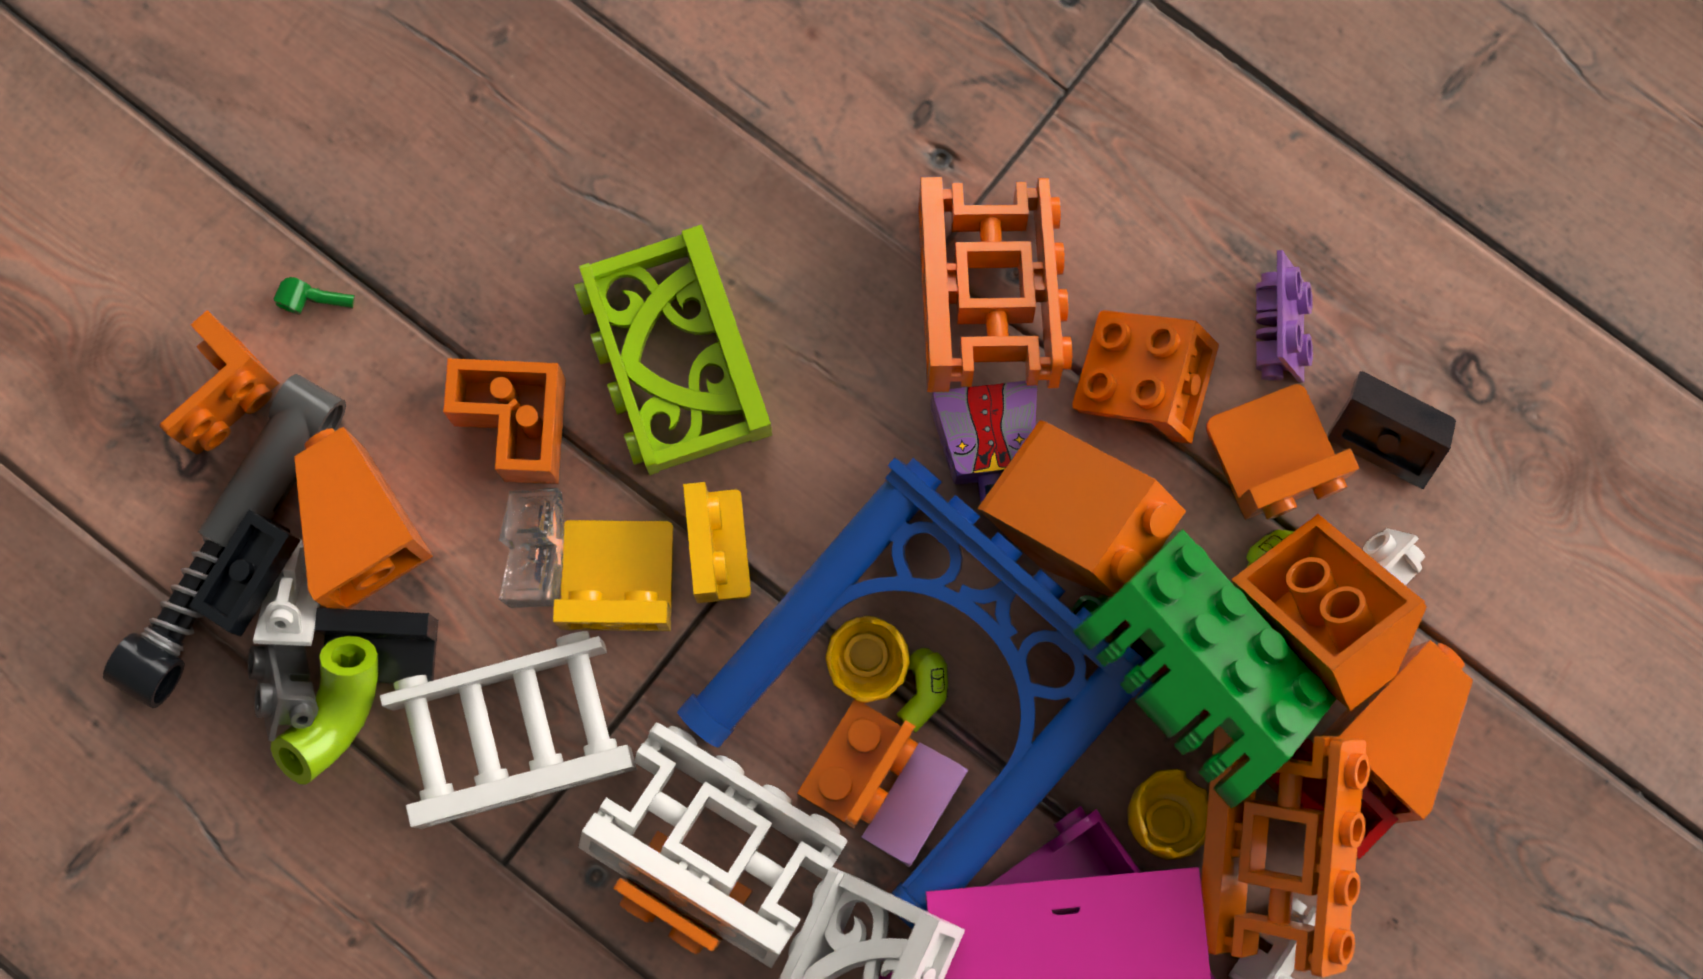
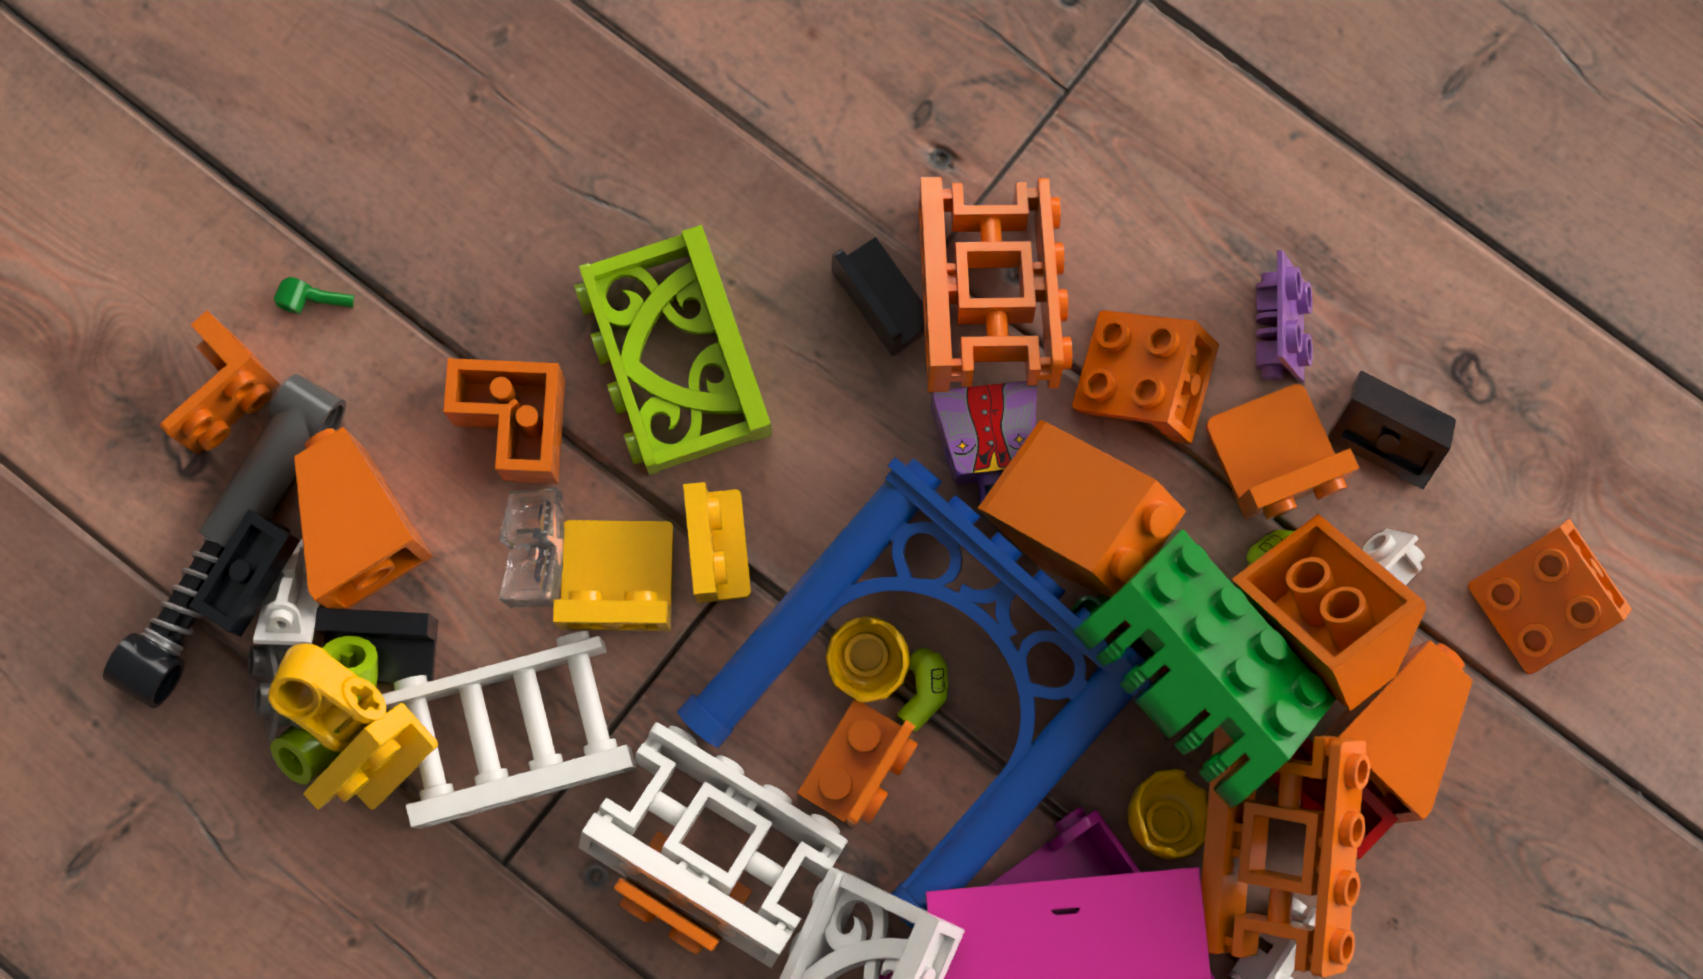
(322, 696): none -> yellow piece
(375, 761): none -> yellow bracket
(881, 294): none -> black panel
(914, 804): lavender slope -> none
(1550, 598): none -> orange bracket

